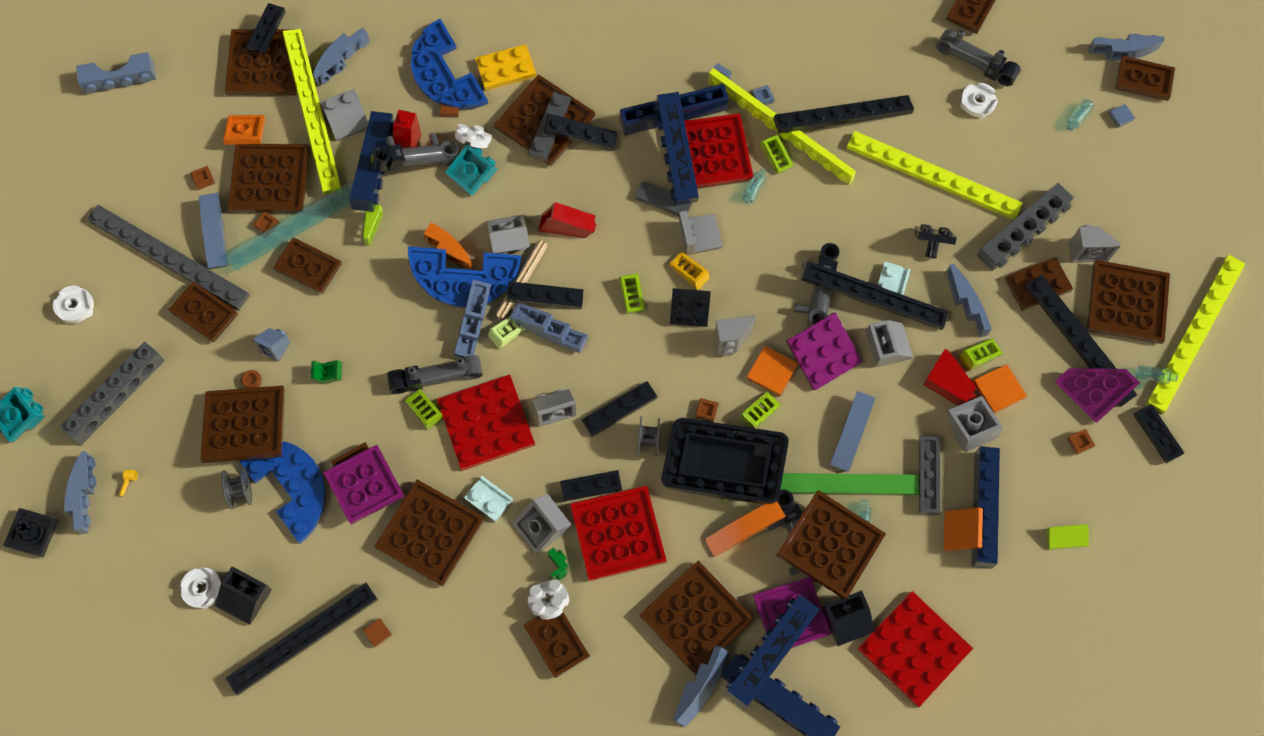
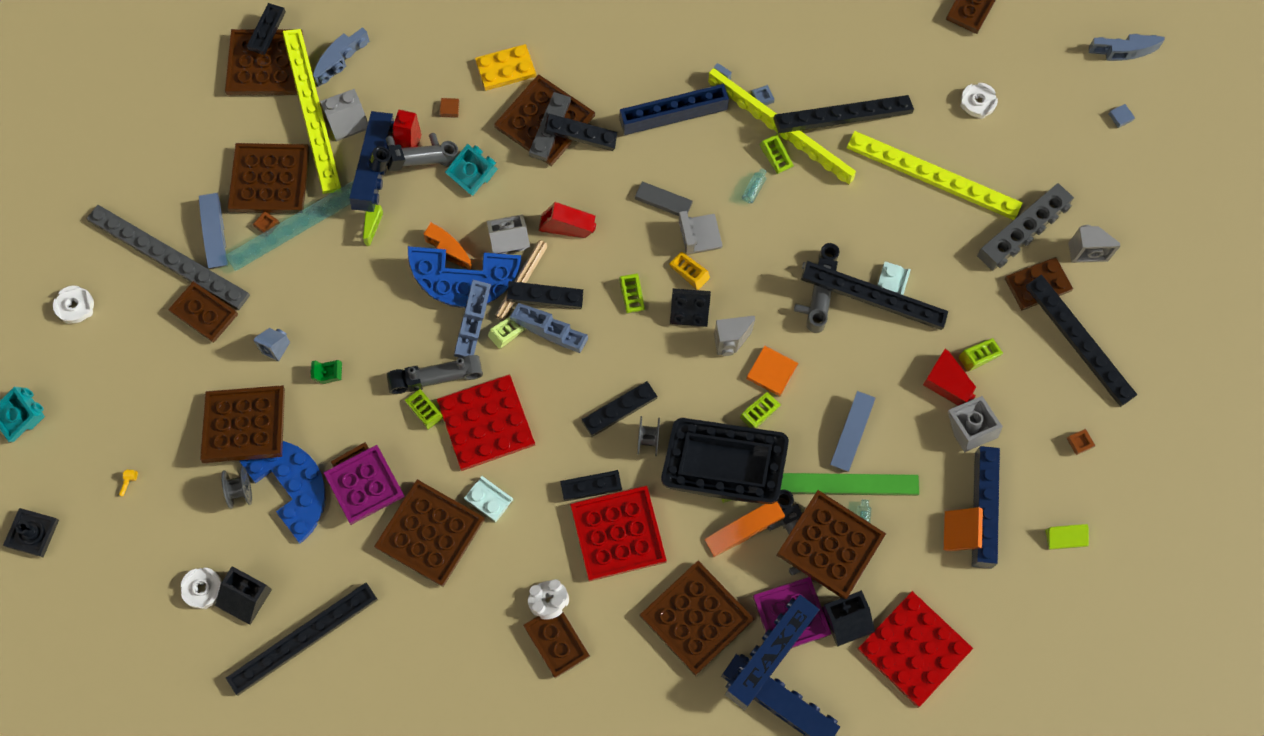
(79, 485): sand blue slope -> none
(112, 393): dark grey brick -> none
(137, 70): sand blue arch -> none
(202, 178): dark orange tile -> none
(244, 129): orange tile -> none
(251, 379): dark orange tile -> none
(307, 265): reddish brown plate -> none
(377, 632): dark orange tile -> none
(434, 75): blue plate -> none
(474, 135): white plate -> none
(541, 523): light grey slope -> none
(554, 407): light grey slope -> none
(558, 559): green bracket -> none
(677, 148): dark blue brick -> none
(697, 693): sand blue slope -> none
(706, 410): dark orange tile -> none
(718, 150): red plate -> none
(824, 351): magenta plate -> none
(888, 342): light grey slope -> none
(929, 475): dark grey plate -> none
(934, 237): black plate -> none
(965, 294): sand blue slope -> none
(992, 65): dark grey piece -> none
(1000, 388): orange tile -> none
(1080, 114): clear light blue cylinder -> none
(1097, 389): magenta plate -> none
(1128, 301): reddish brown plate -> none
(1145, 78): reddish brown plate -> none
(1155, 374): clear light blue cylinder -> none
(1158, 433): black plate -> none
(1197, 331): neon yellow plate -> none

